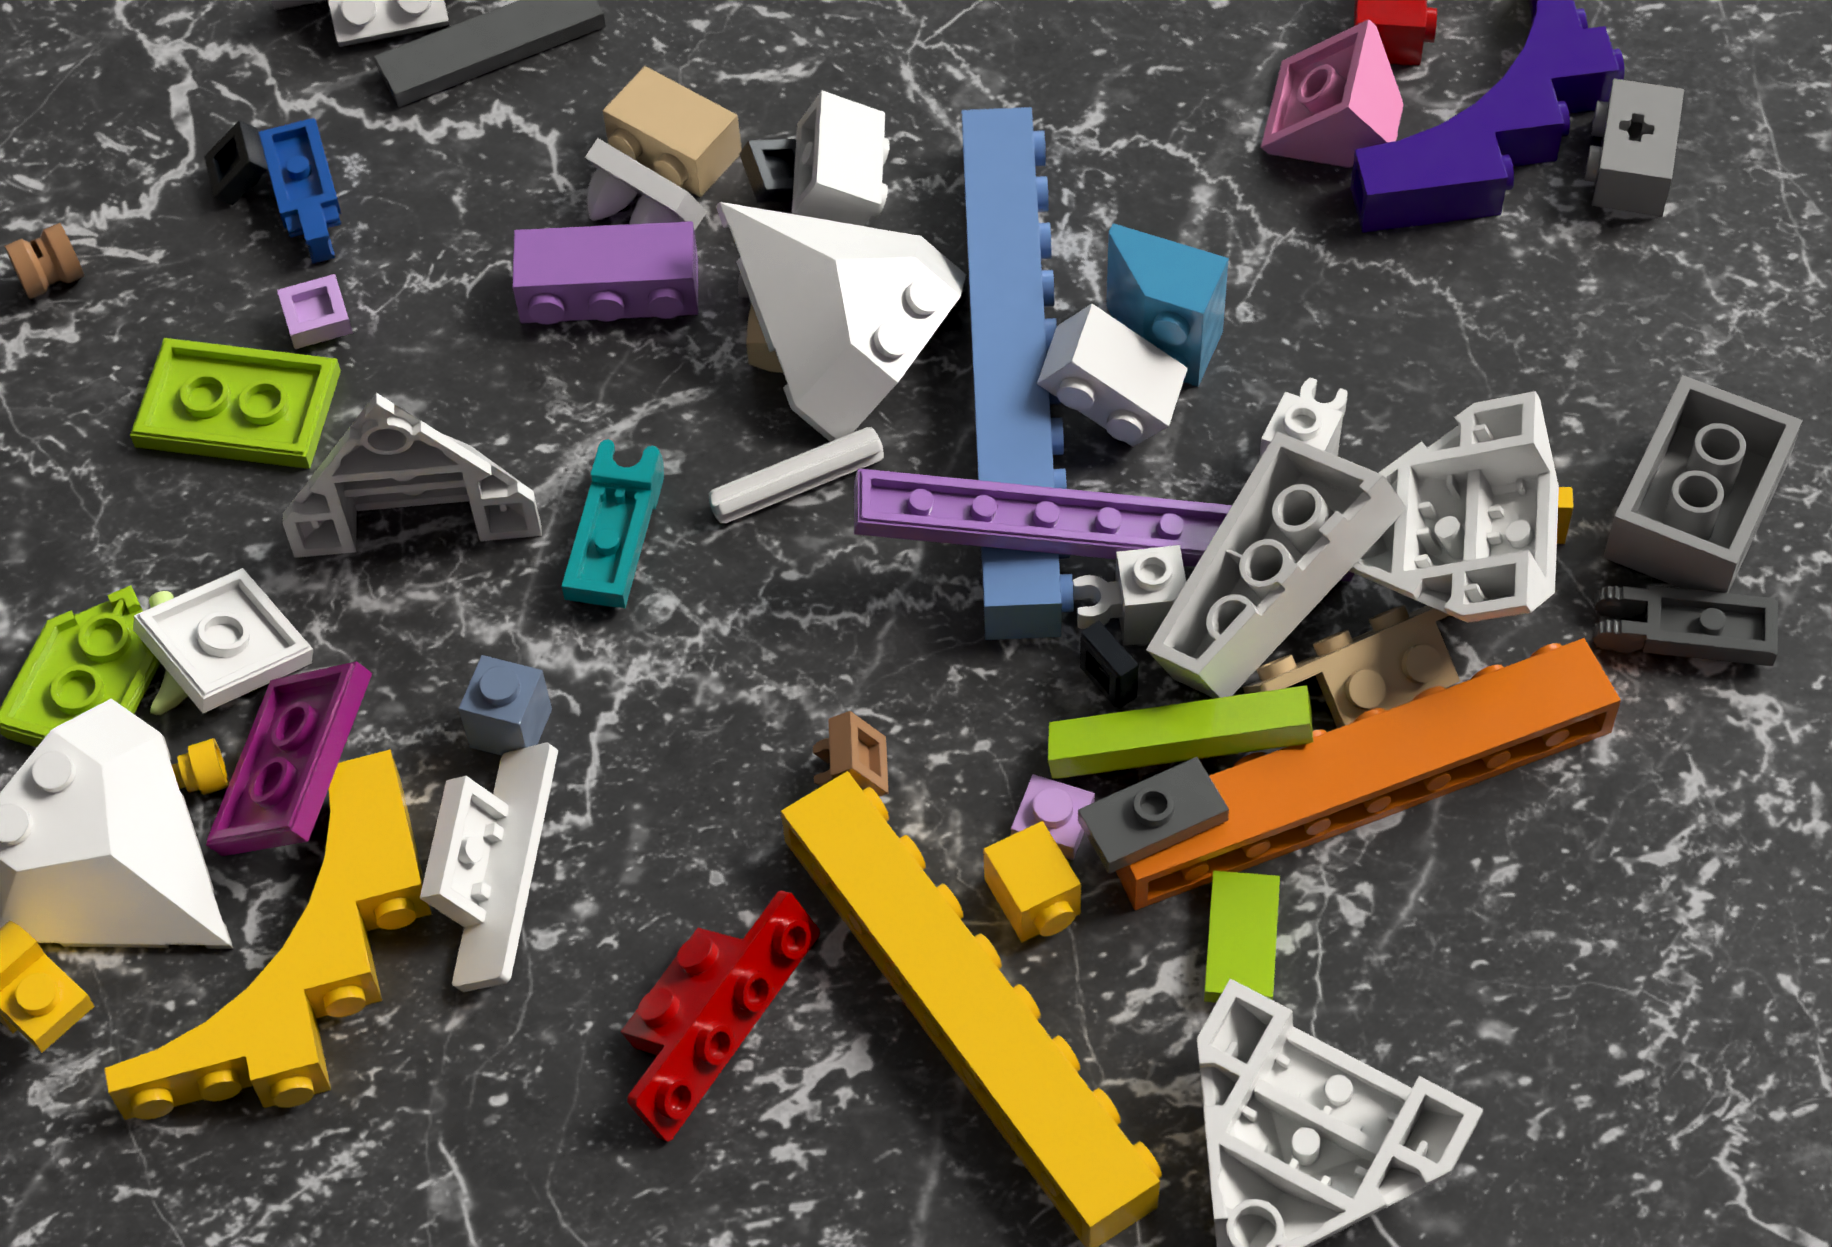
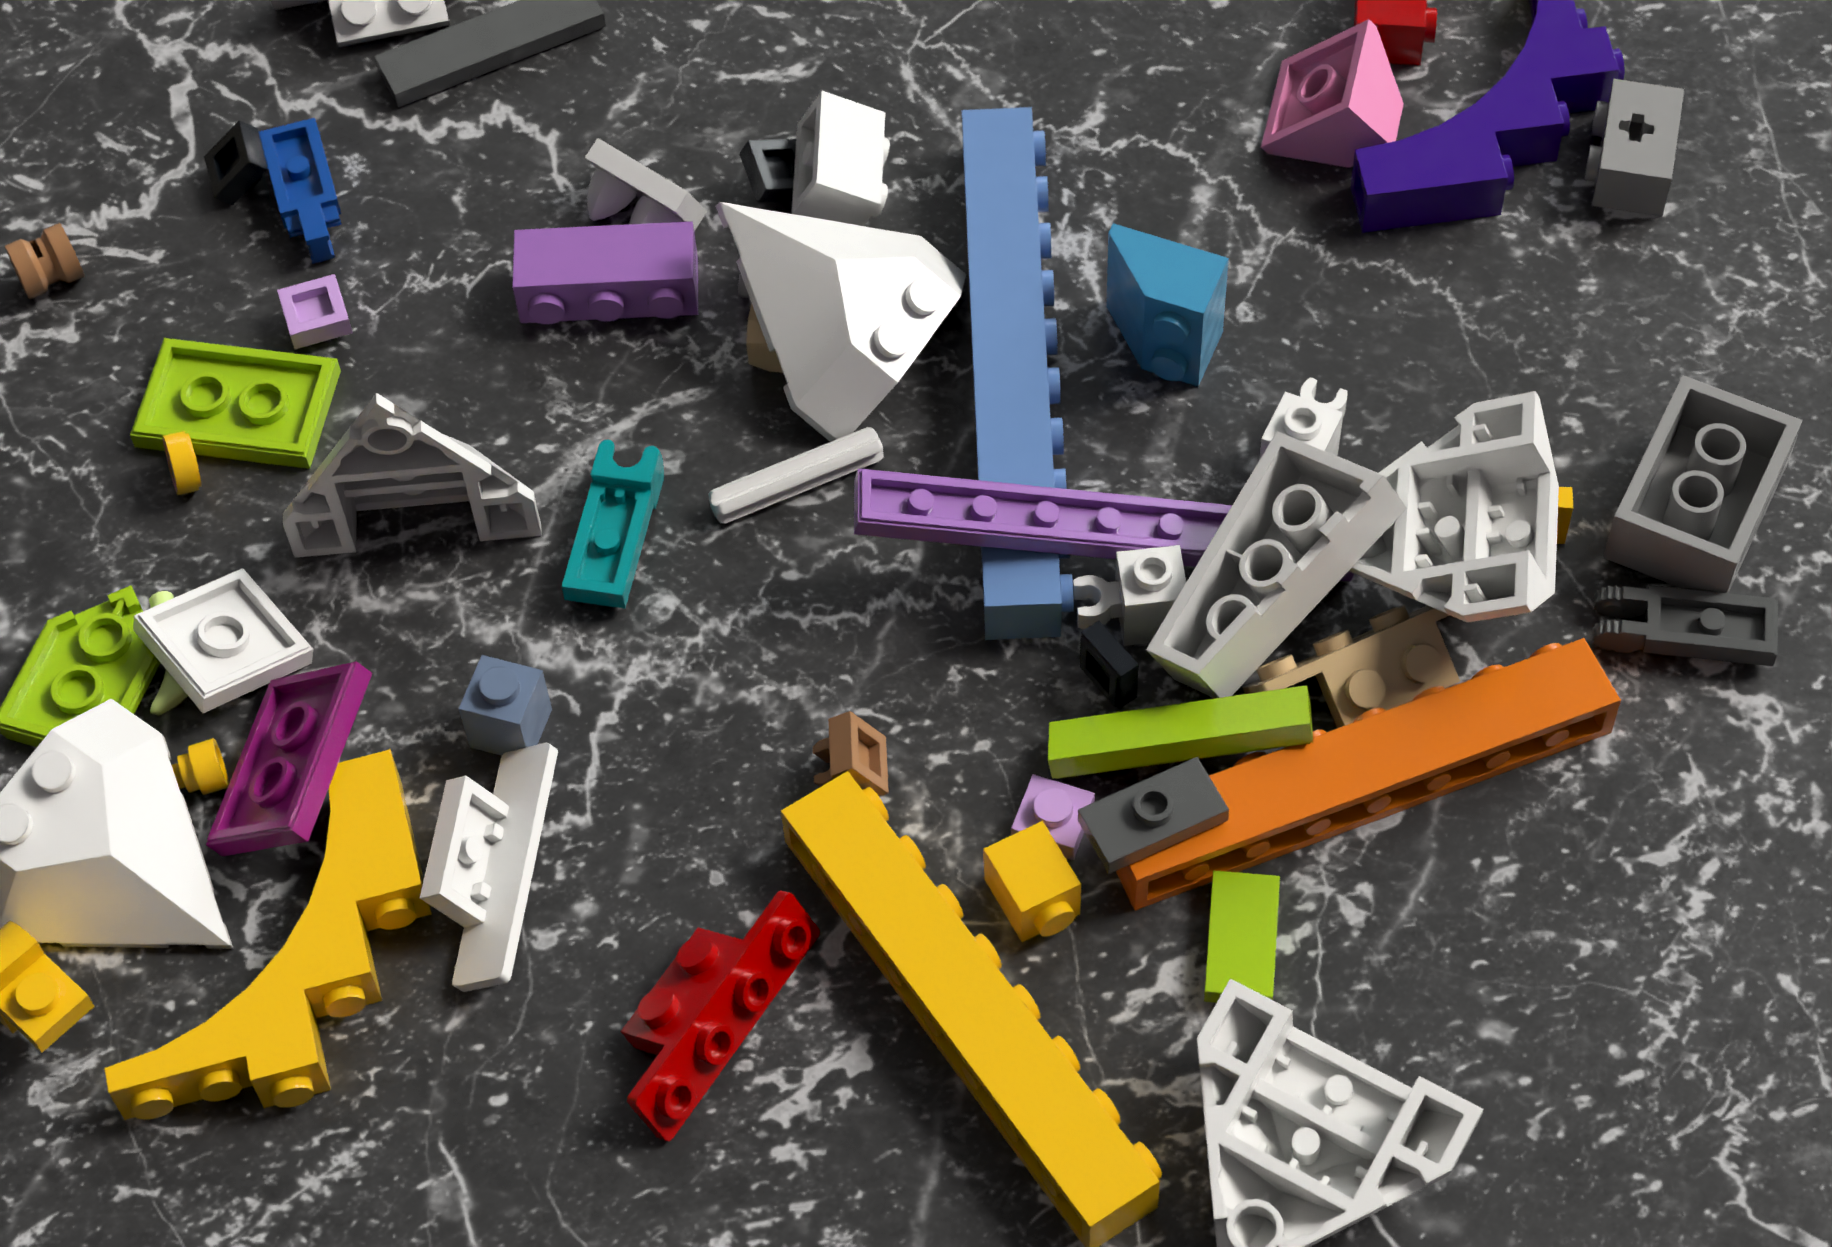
(182, 462): none -> yellow tile
(673, 131): tan brick -> none
(1112, 375): white brick -> none

